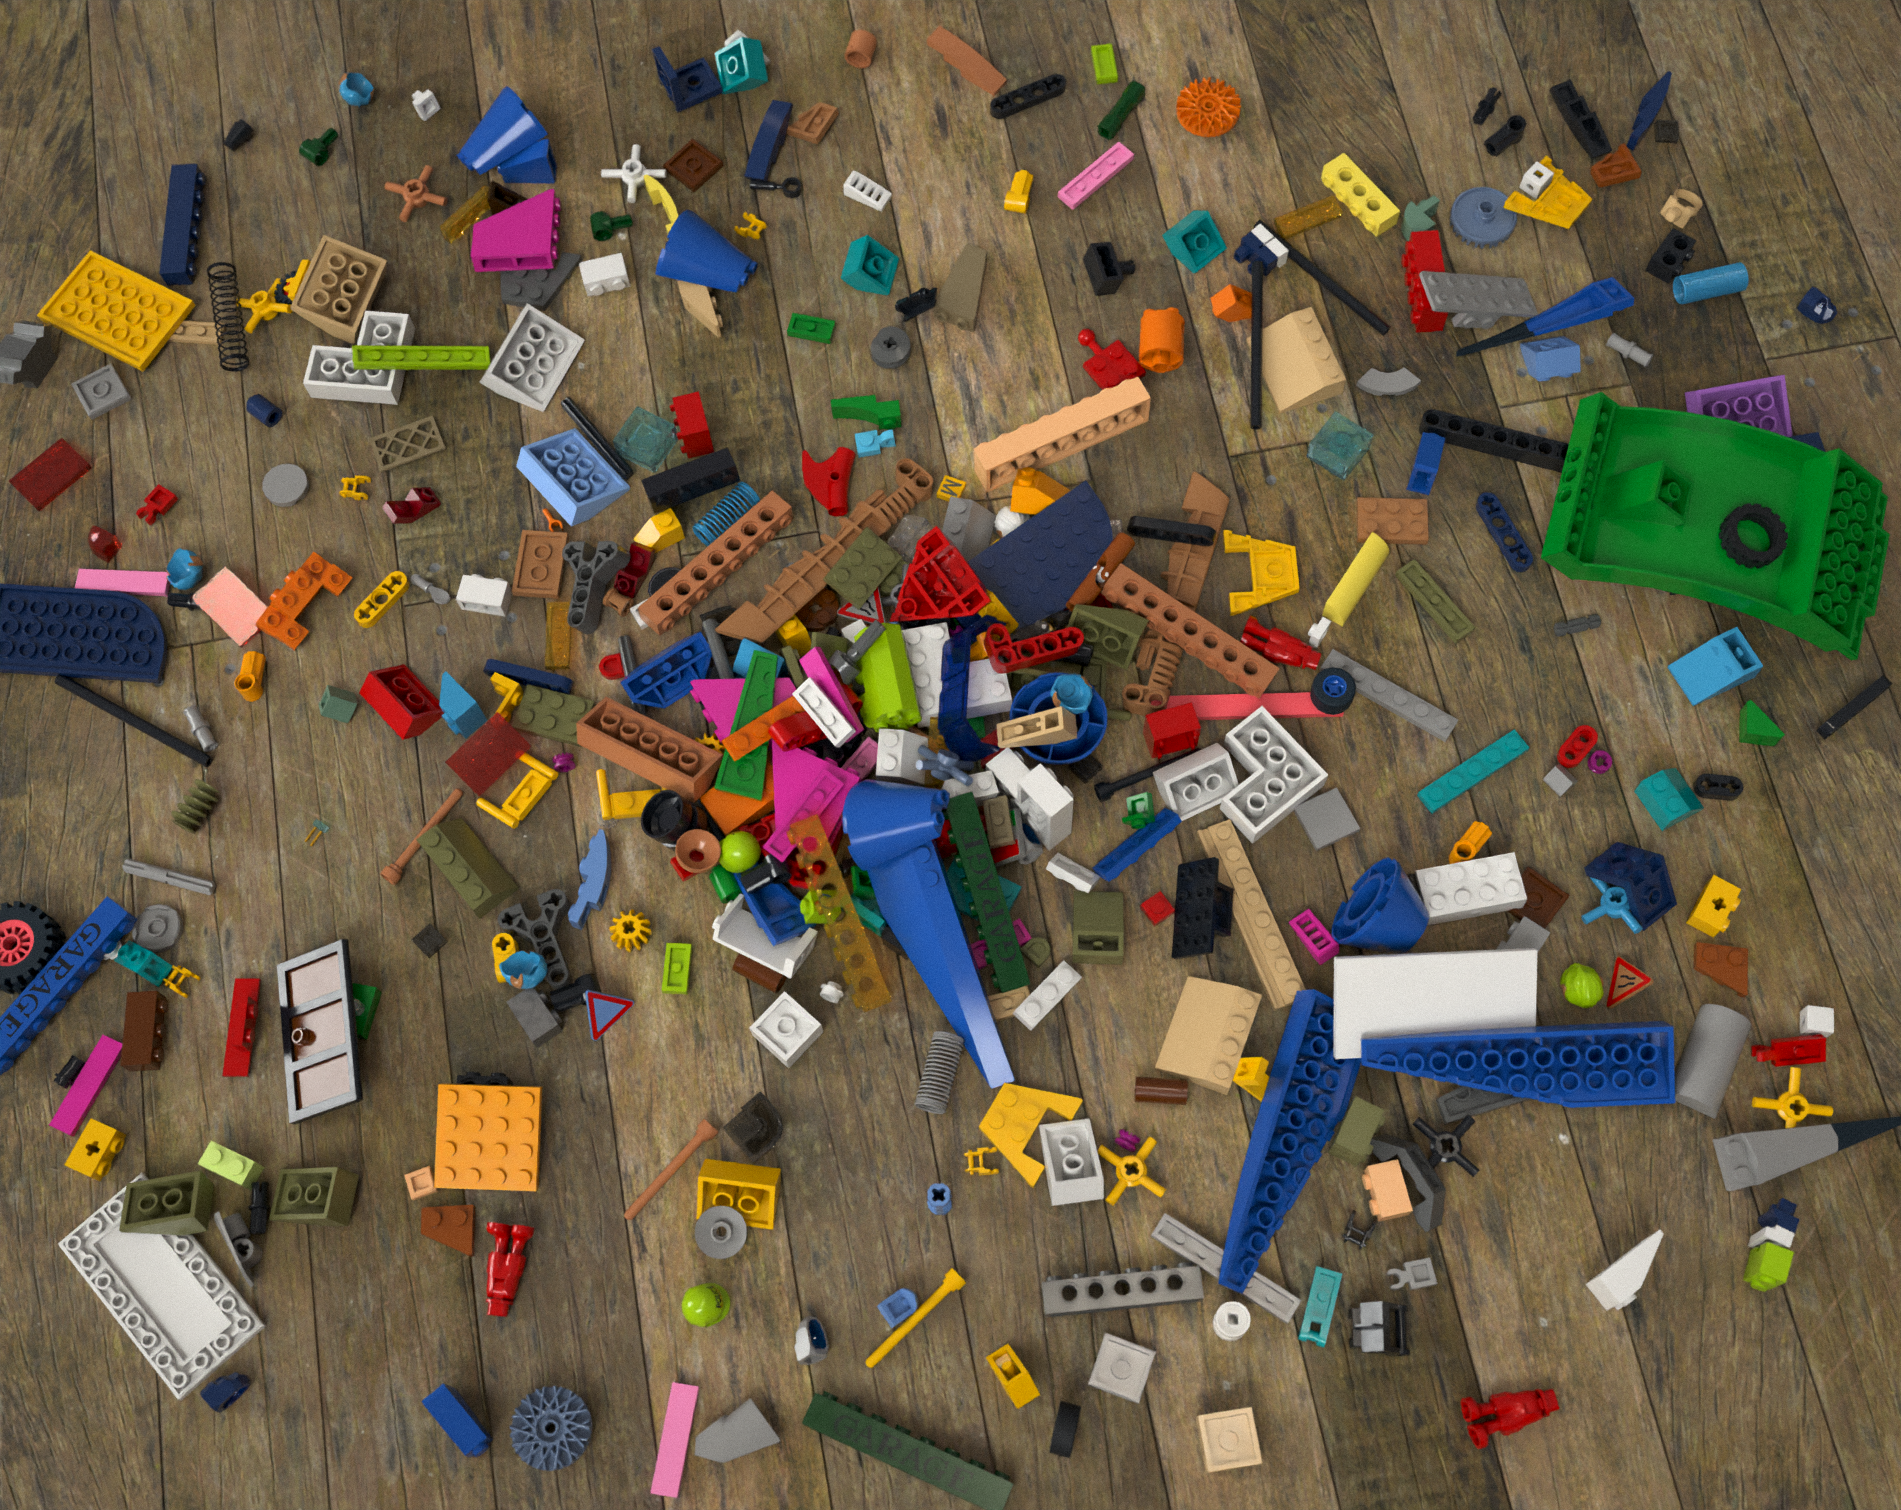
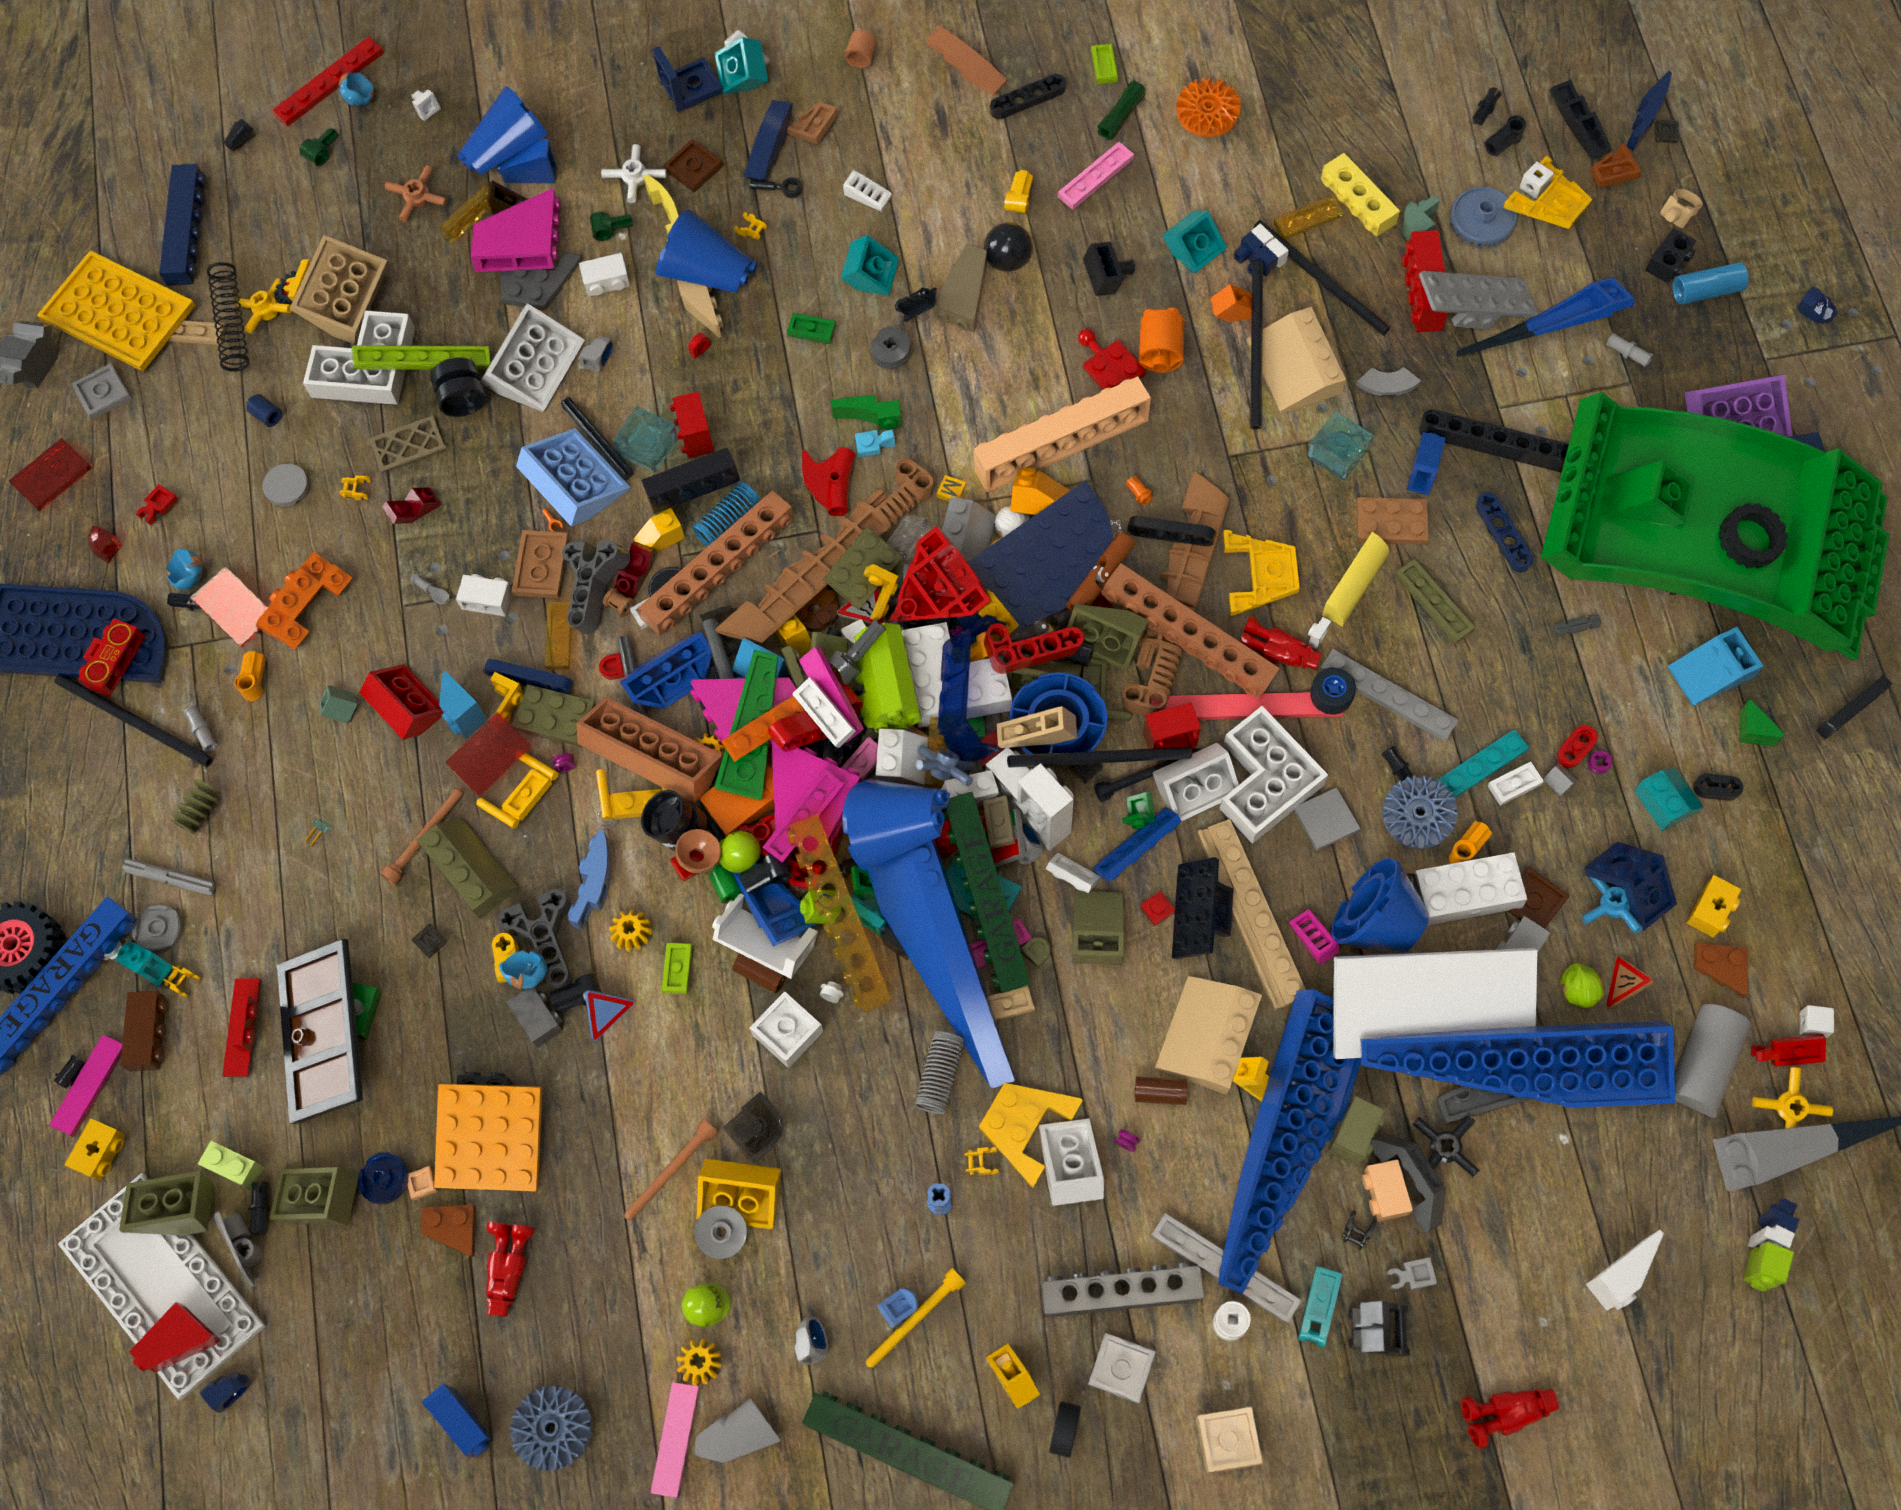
(110, 657): none -> red piece
(127, 582): bright pink tile -> none
(172, 1339): none -> red slope
(327, 81): none -> red plate
(381, 589): yellow beam -> none
(383, 1178): none -> clear blue tile
(457, 387): none -> black wheel
(597, 353): none -> light grey rock
(693, 1370): none -> yellow gear
(698, 345): none -> red tile
(879, 577): none -> yellow bracket
(1008, 247): none -> black piece
(1047, 995): white plate -> none
(1072, 693): dark azure hair -> none
(1092, 757): none -> black piece
(1133, 1180): yellow bar -> none
(1141, 493): none -> orange pin
(1397, 763): none -> black axle
(1424, 796): none -> sand blue wheel
(1515, 783): none -> white plate
(1551, 358): medium blue slope -> none

